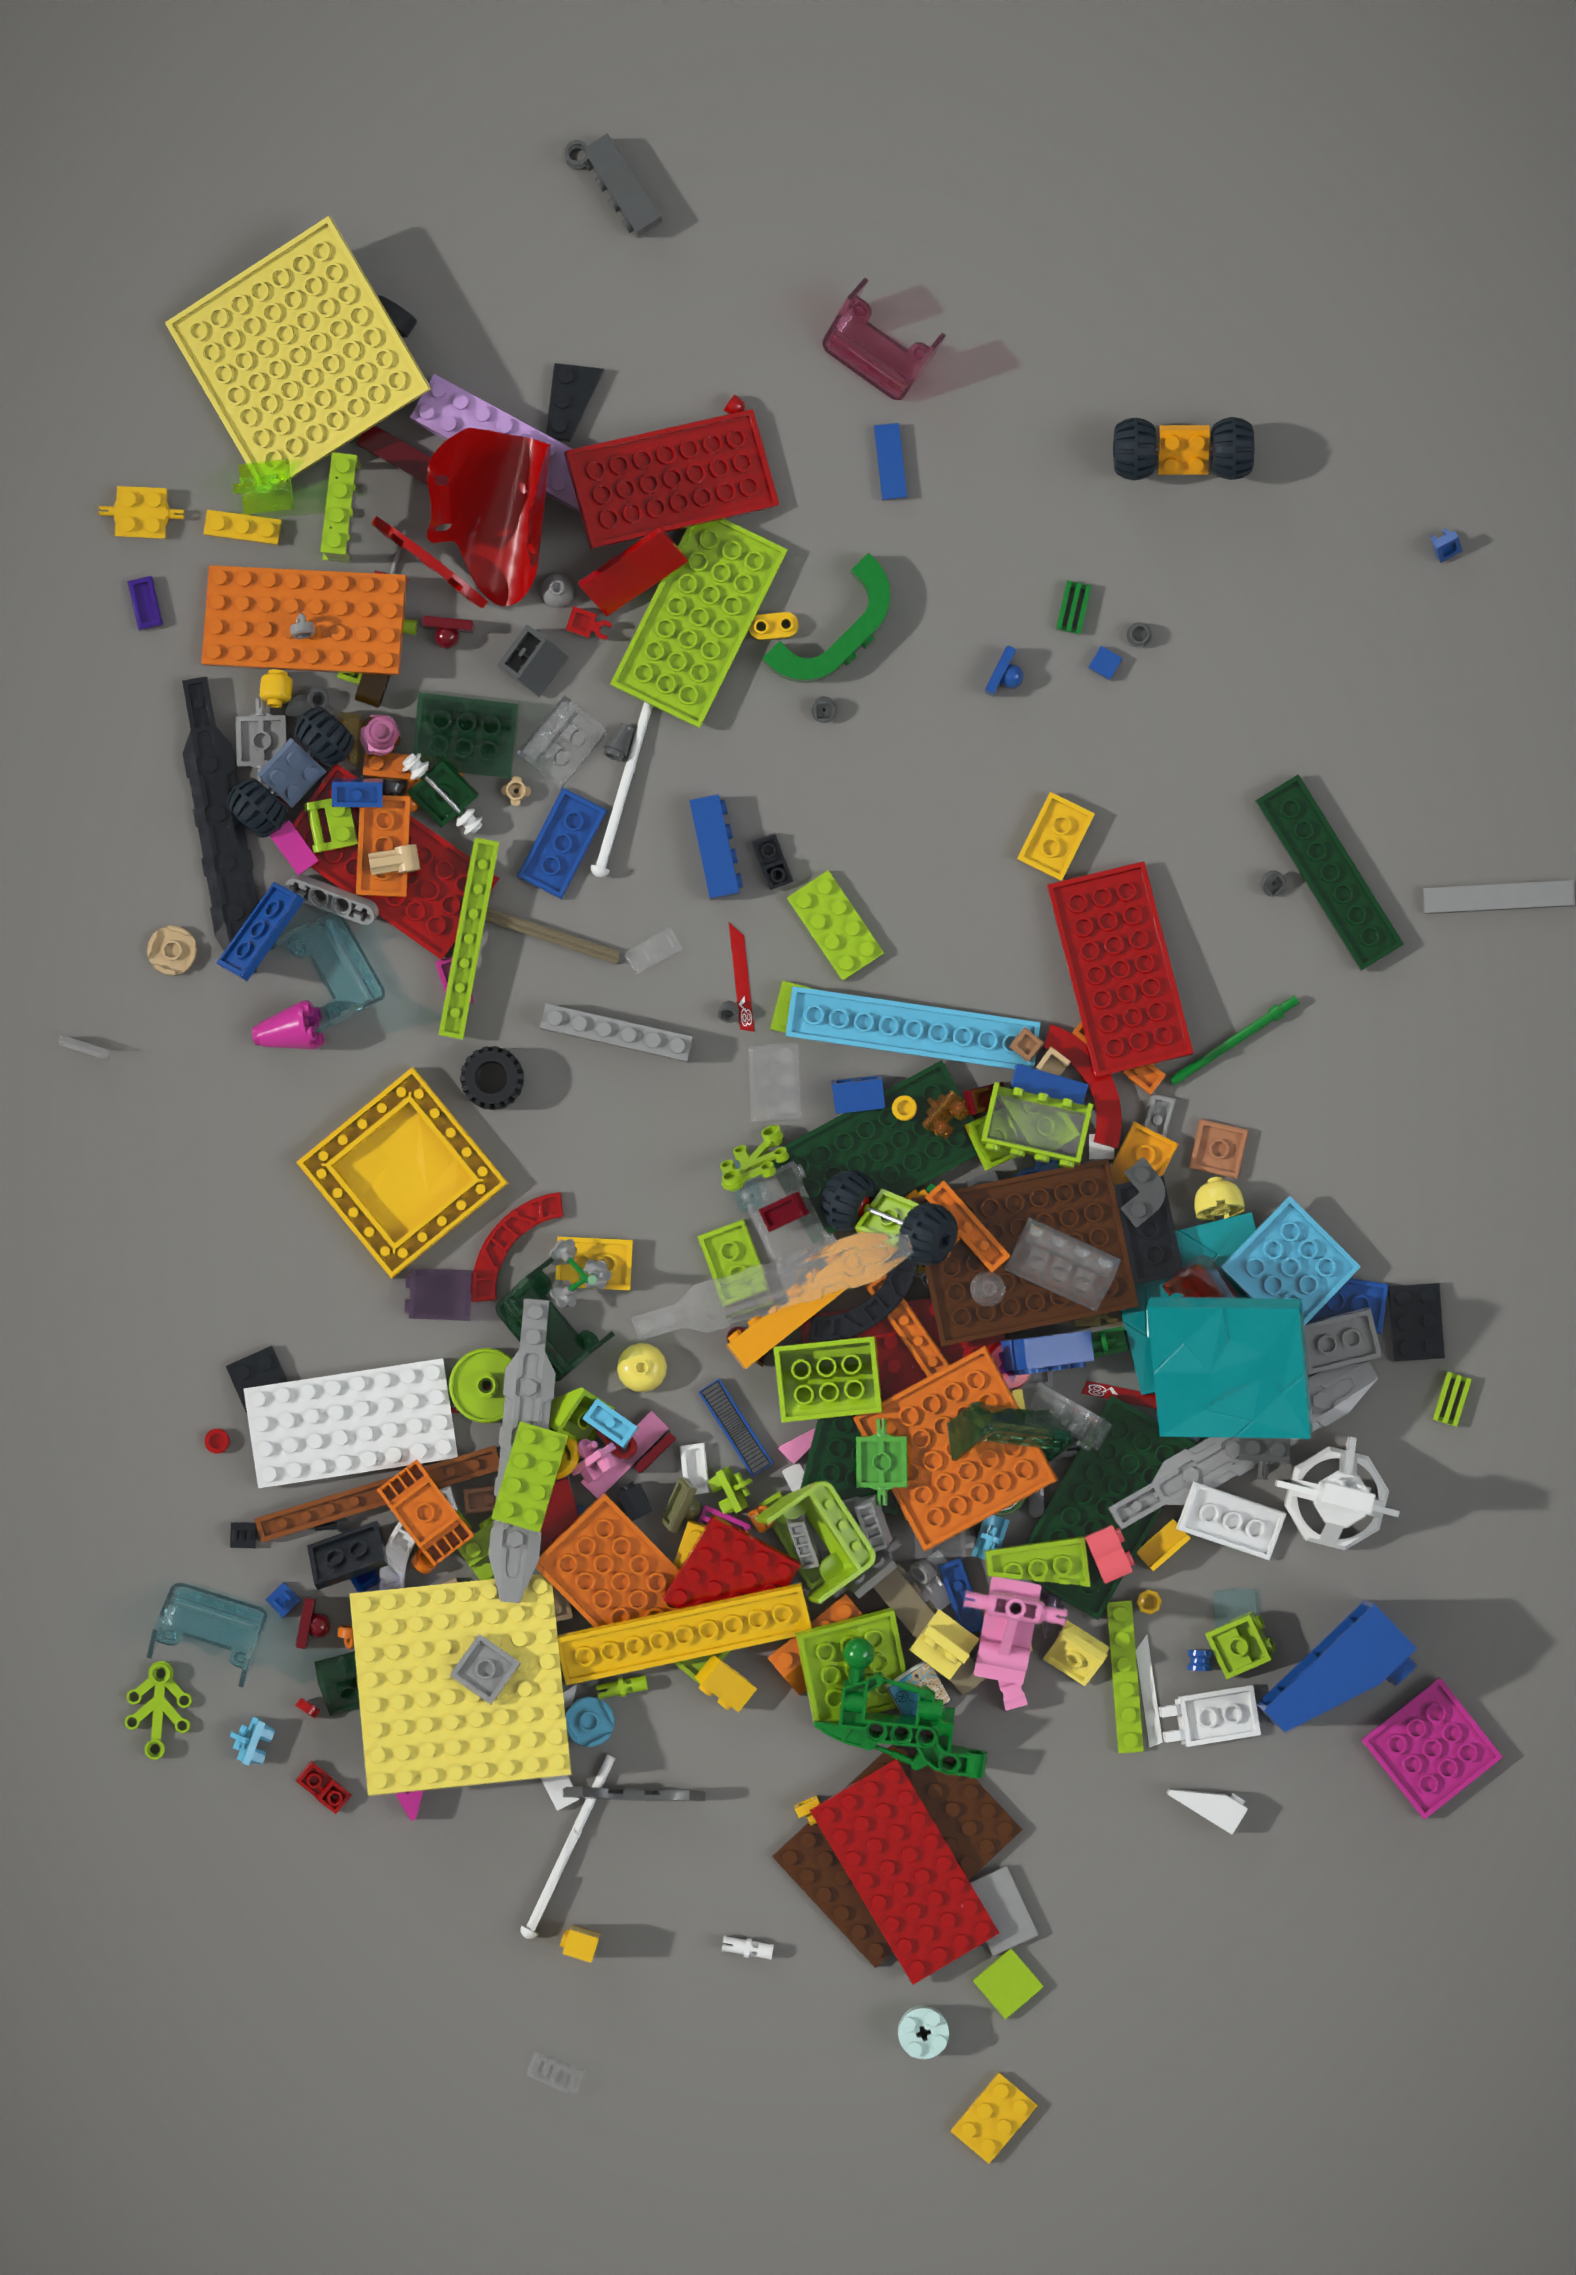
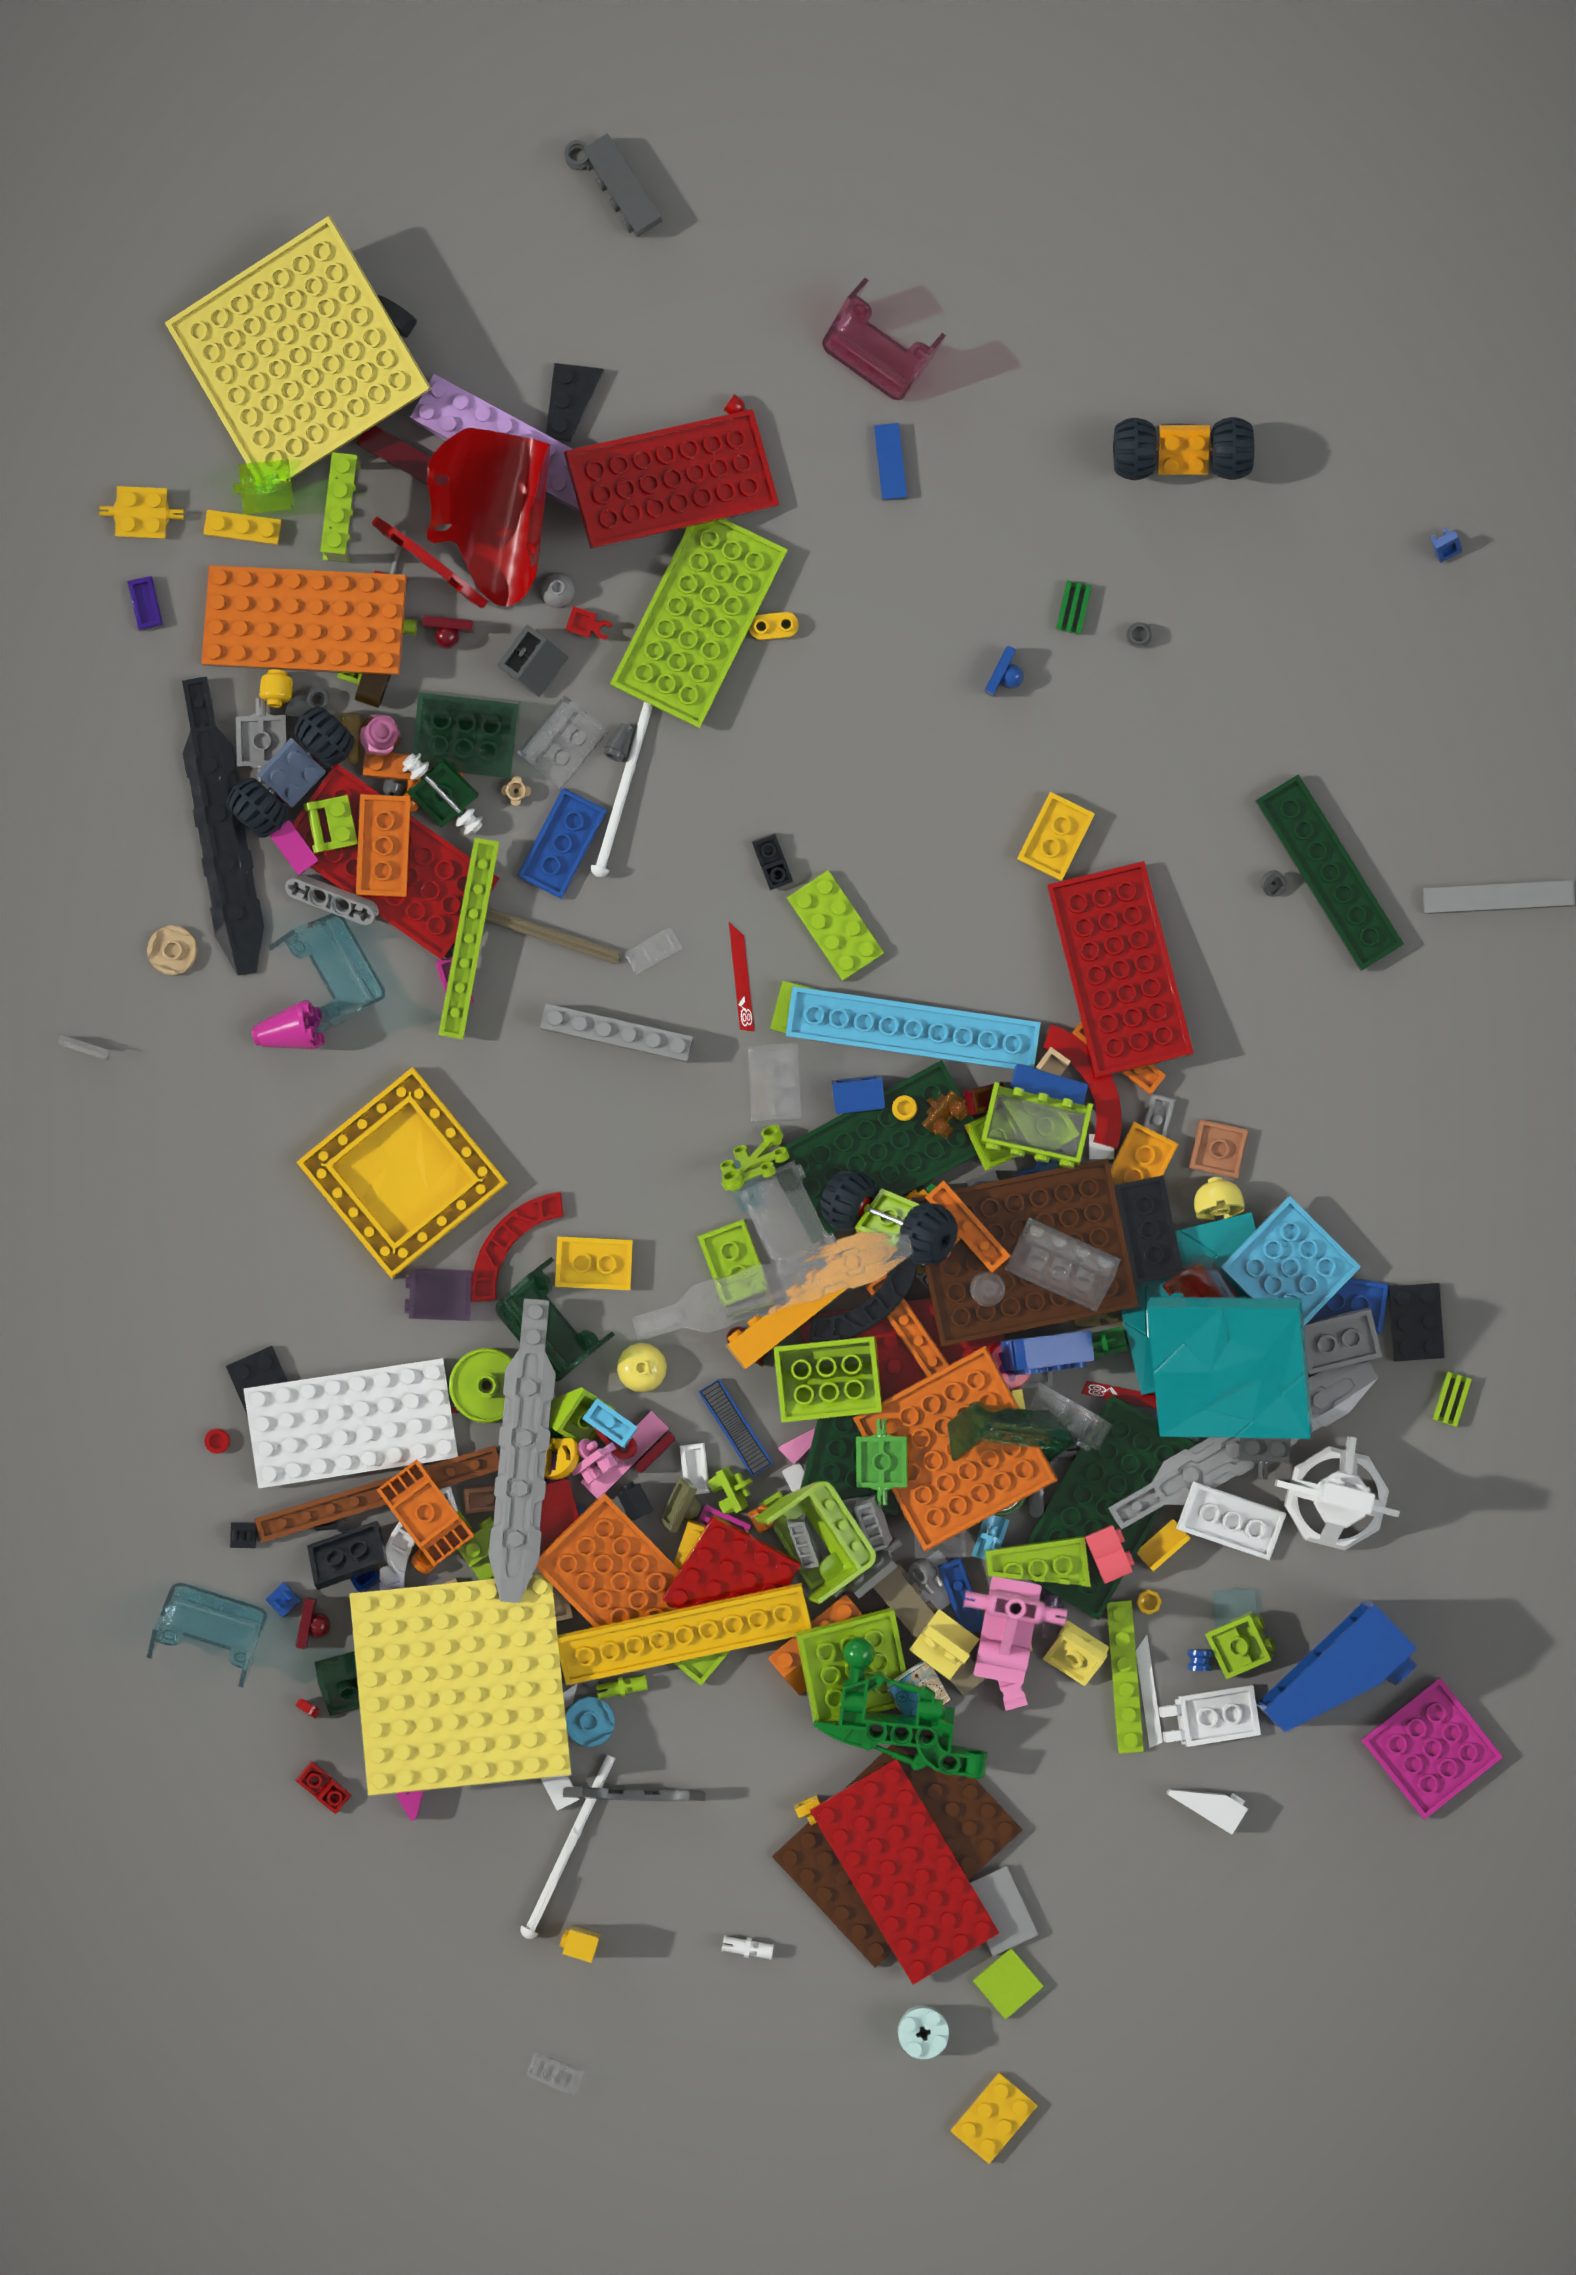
(158, 1705): lime plant -> none
(247, 1741): medium azure hips -> none
(260, 931): blue tile -> none
(301, 628): light grey tile -> none
(346, 1632): orange tile -> none
(357, 792): blue panel -> none
(400, 859): tan piece -> none
(485, 1669): light grey tile -> none
(498, 1056): black tyre -> none
(529, 1477): lime plate -> none
(593, 1275): light grey plant -> none
(633, 571): red tile -> none
(714, 846): blue brick -> none
(725, 1683): yellow brick -> none
(728, 1012): dark grey hinge -> none
(783, 1211): dark red tile -> none
(823, 709): dark grey tile -> none
(843, 650): green arch -> none
(970, 1537): light grey tile -> none
(1026, 1044): medium nougat tile -> none
(1105, 663): blue tile -> none
(1150, 1194): dark grey plate -> none
(1274, 1014): green bar -> none

